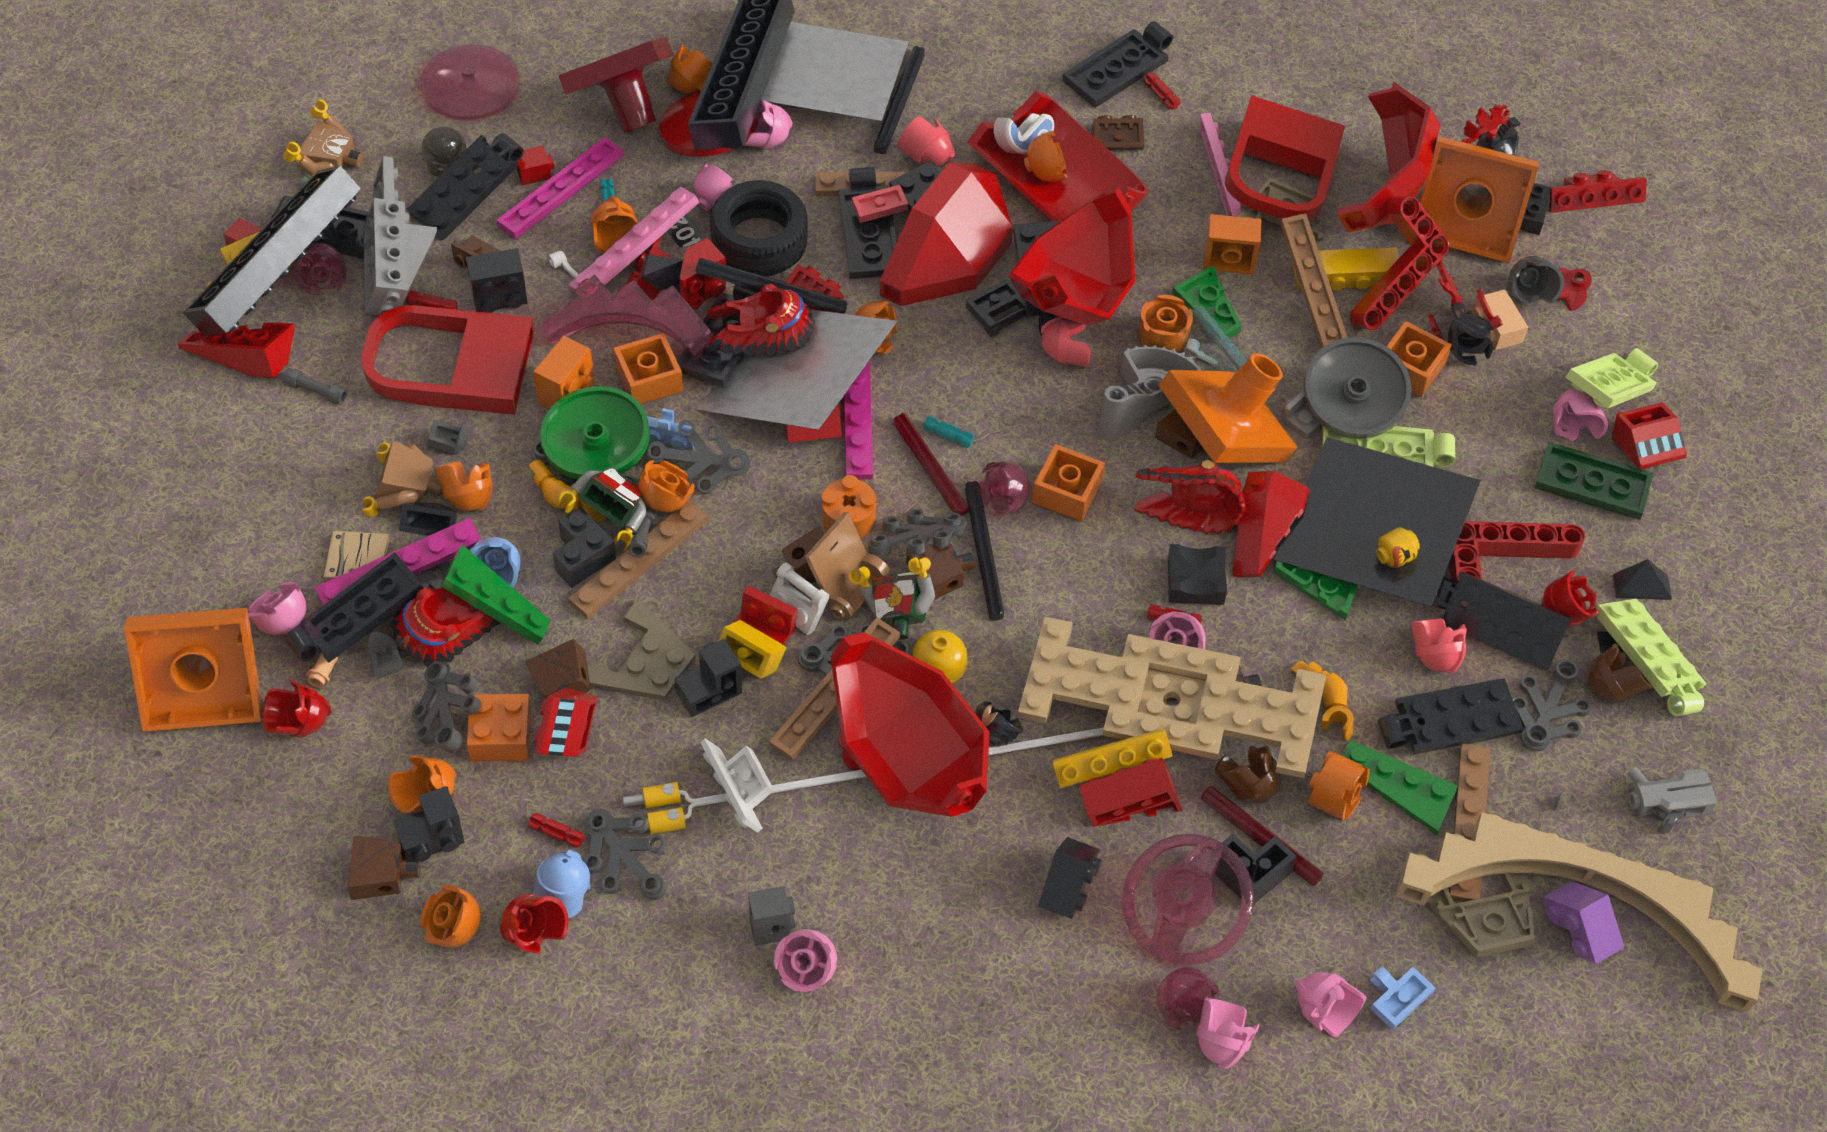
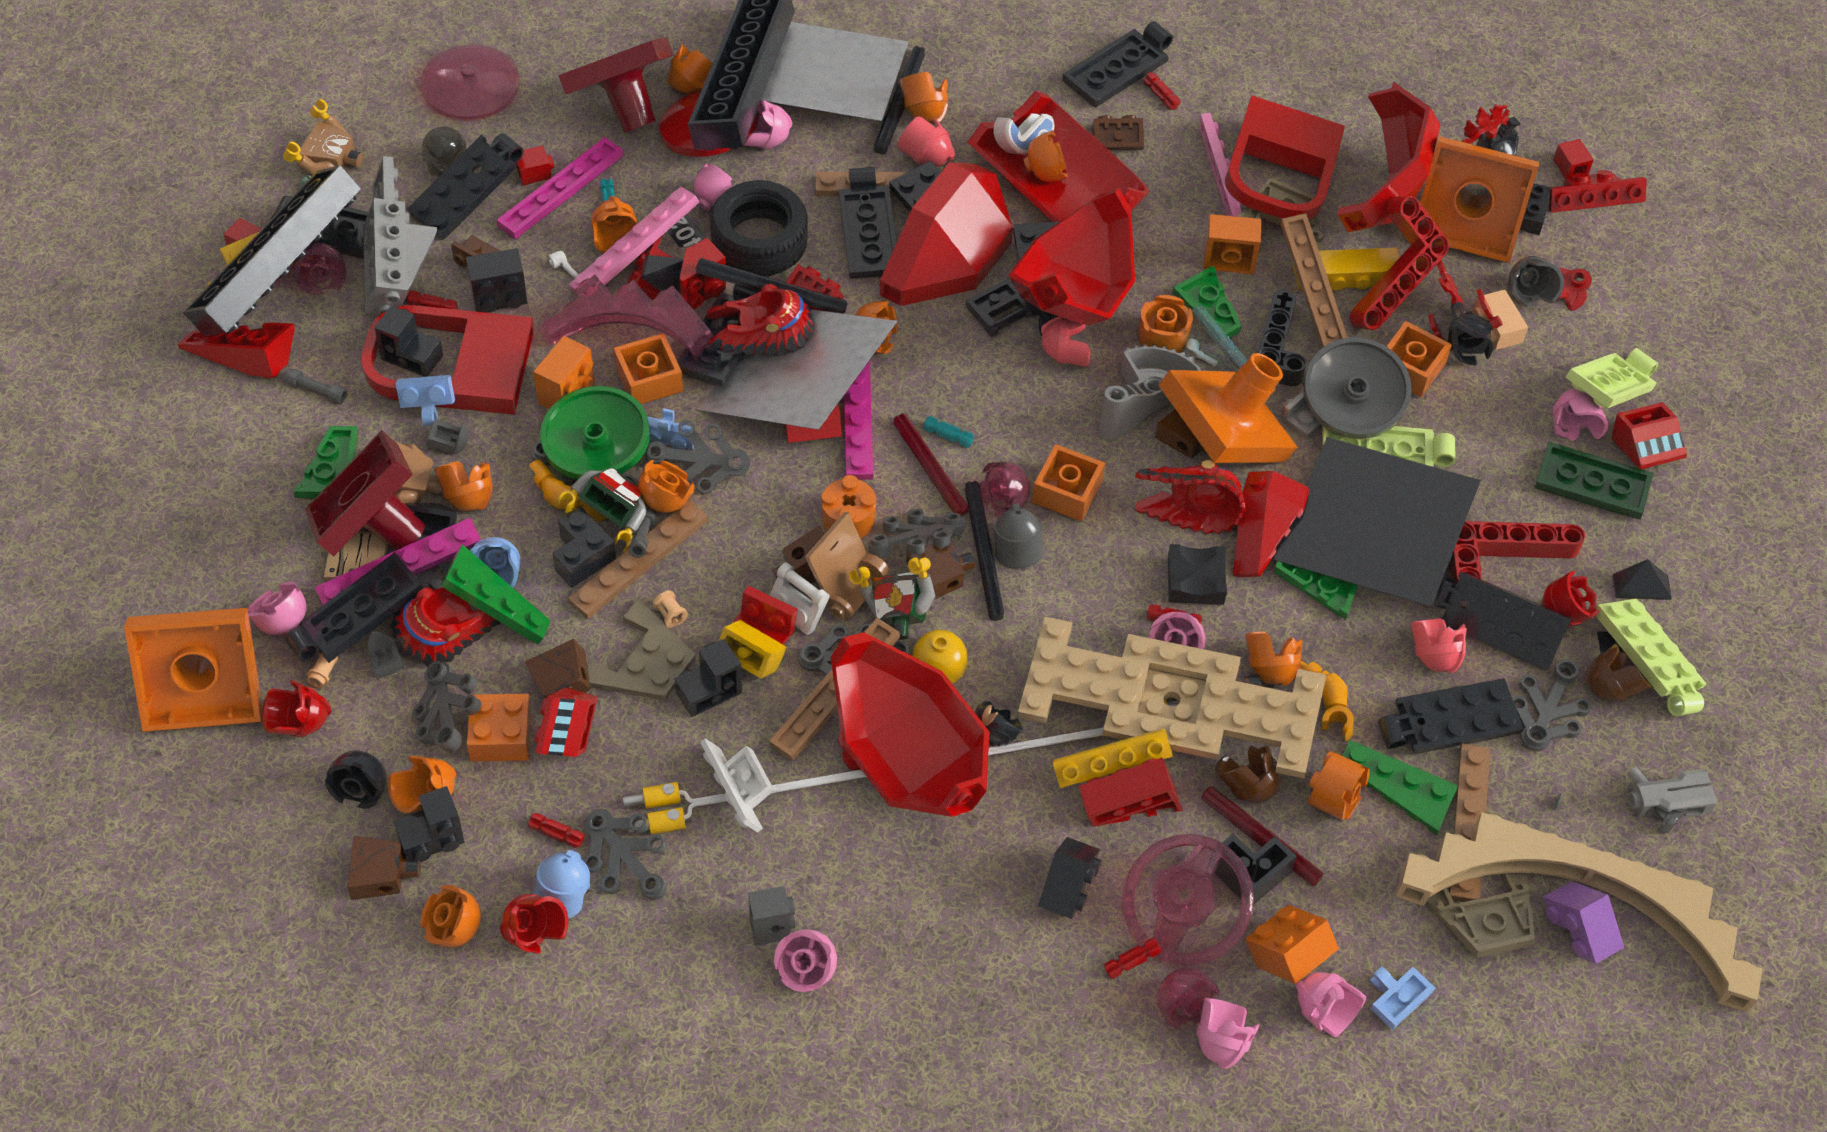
(332, 456): none -> green wing
(355, 773): none -> black cylinder
(366, 497): none -> dark red piece
(404, 345): none -> black brick
(425, 393): none -> light blue plate
(669, 608): none -> light nougat bush
(880, 203): coral plate -> none
(922, 97): none -> orange helmet
(1018, 538): none -> dark grey helmet
(1132, 958): none -> red axle
(1272, 667): none -> orange helmet
(1275, 335): none -> black beam
(1292, 943): none -> orange brick
(1397, 547): yellow head -> none
(1573, 158): none -> red brick

